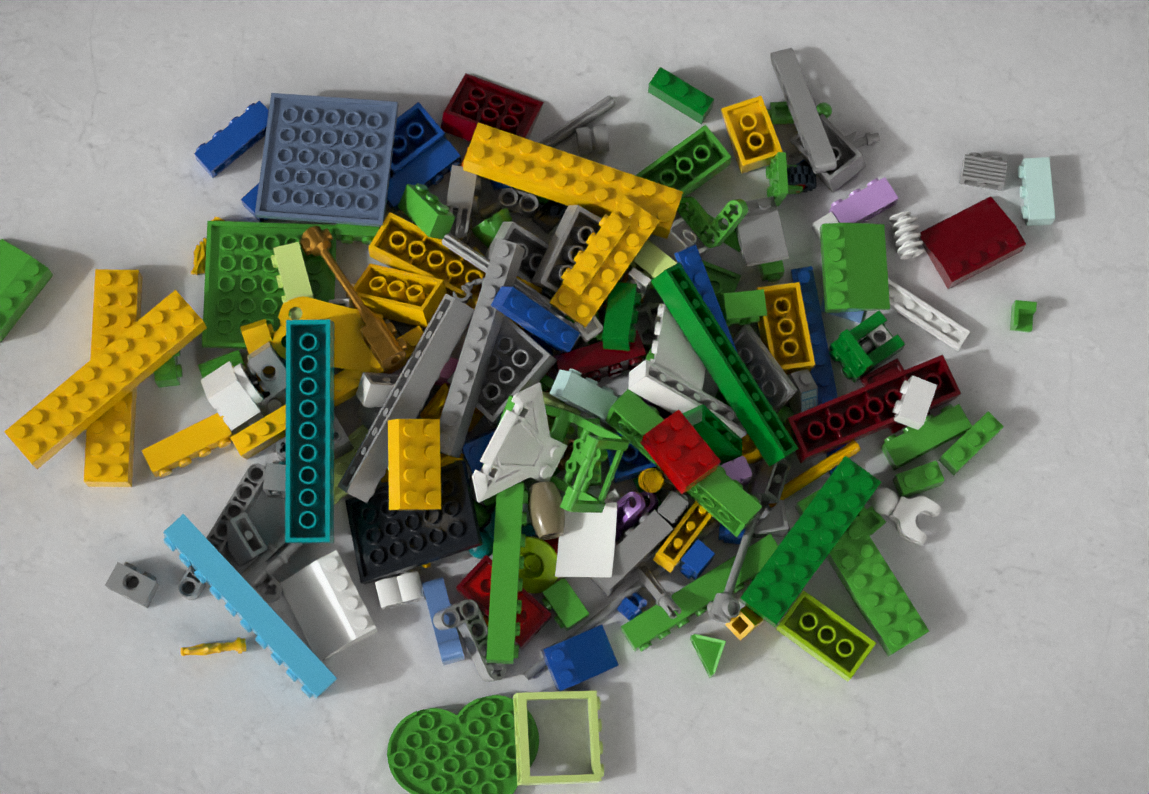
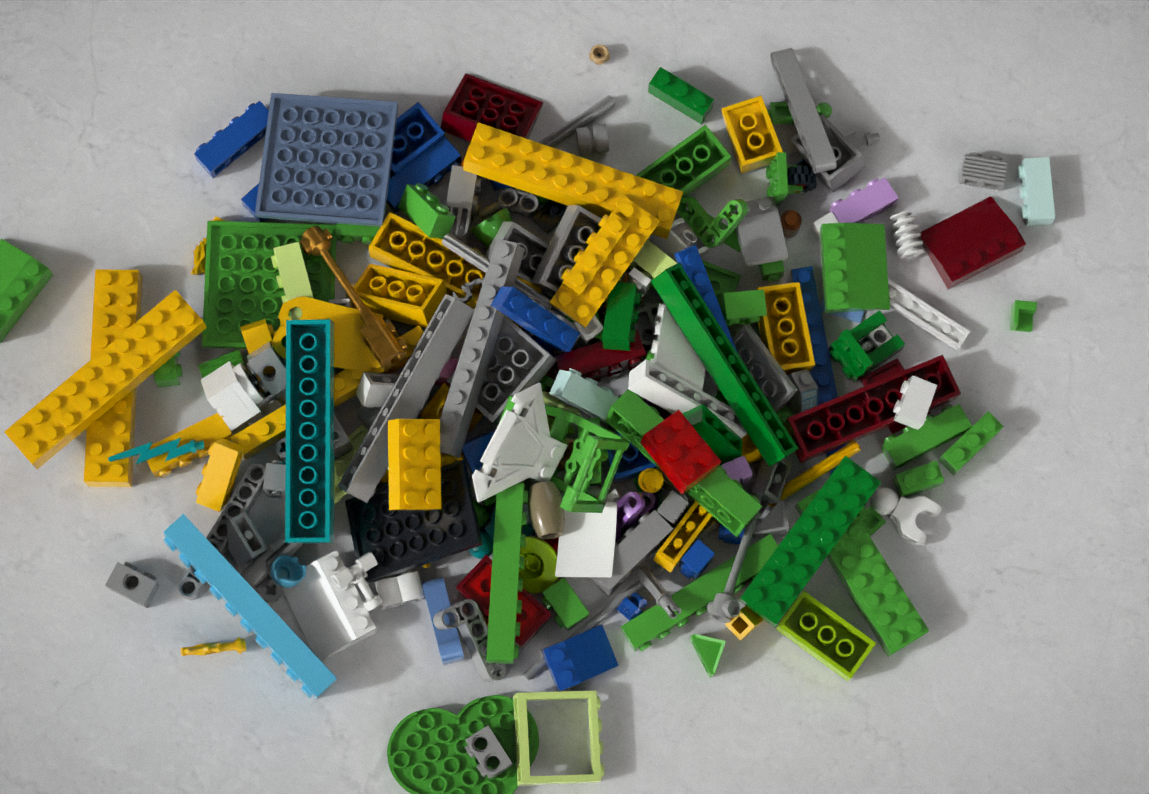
(171, 447): none -> teal piece
(219, 474): none -> yellow brick
(287, 571): none -> medium azure hair
(357, 574): none -> white bar
(492, 750): none -> light grey brick
(603, 50): none -> tan plate
(791, 223): none -> reddish brown brick

